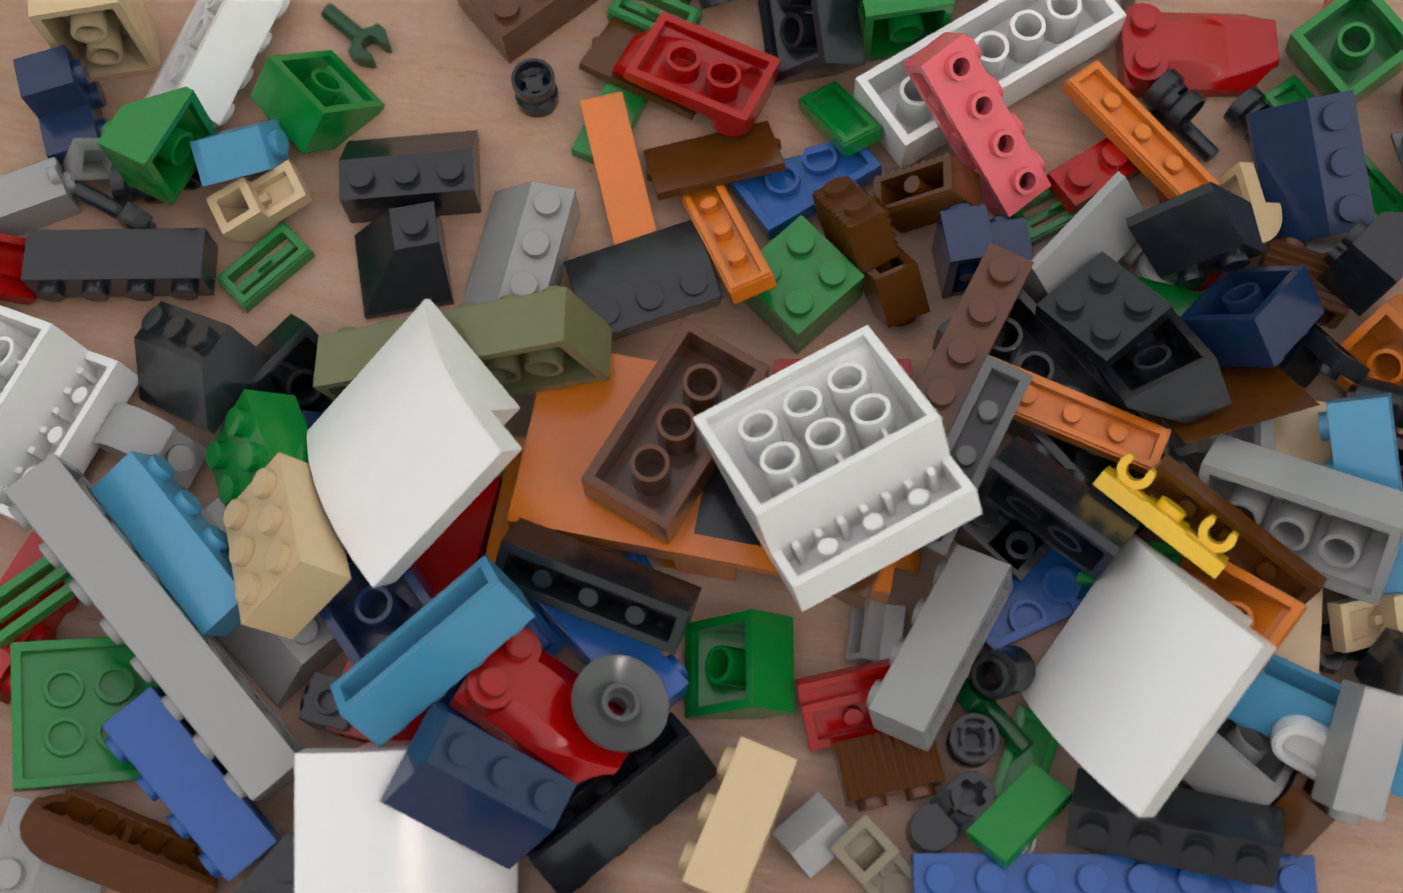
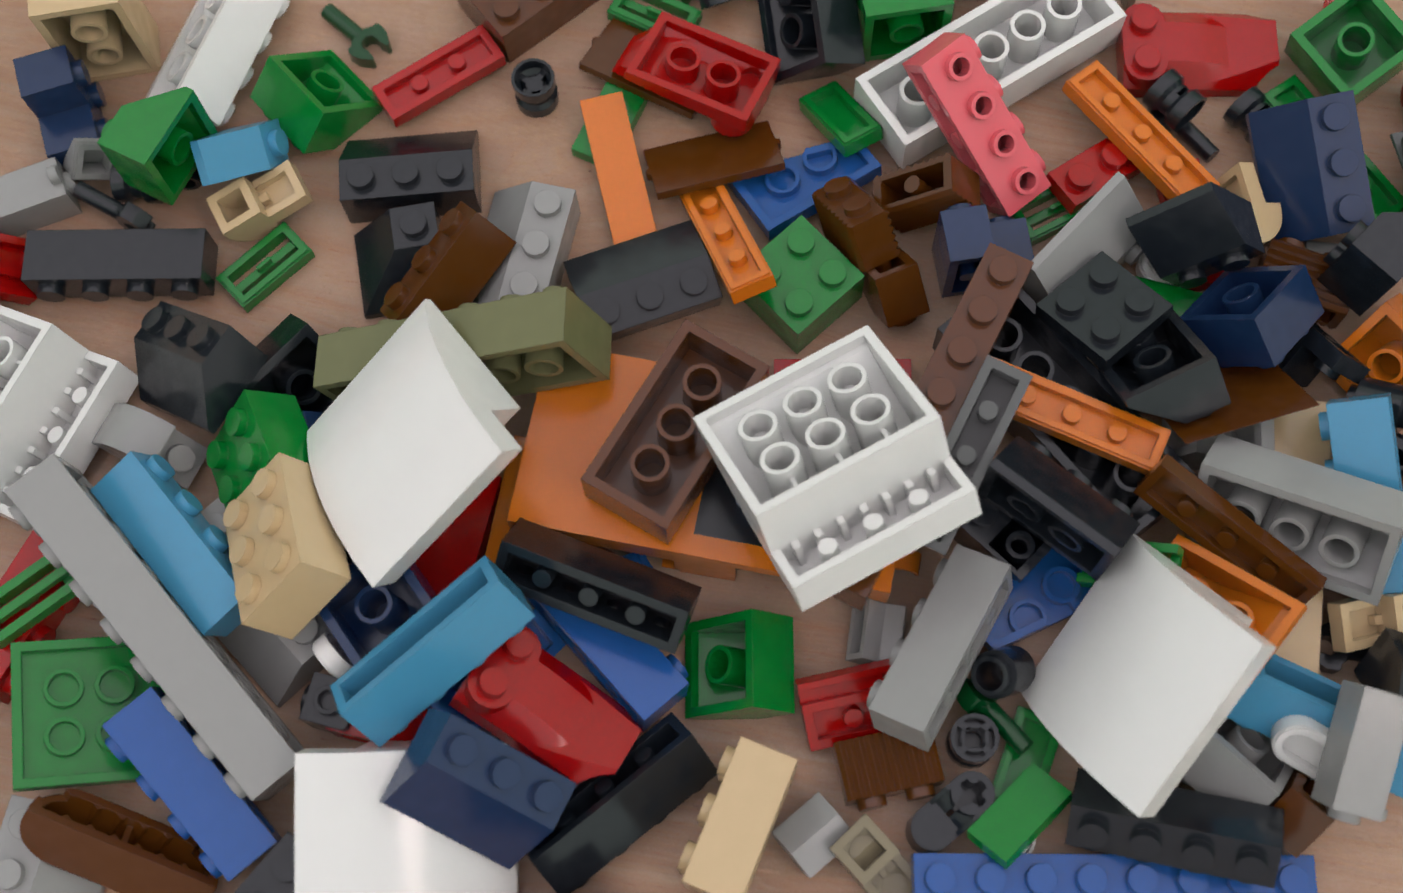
(331, 655): none -> white tile
(439, 75): none -> red plate
(451, 266): none -> reddish brown brick
(634, 689): dark grey dish -> none
(1165, 517): yellow plate -> none

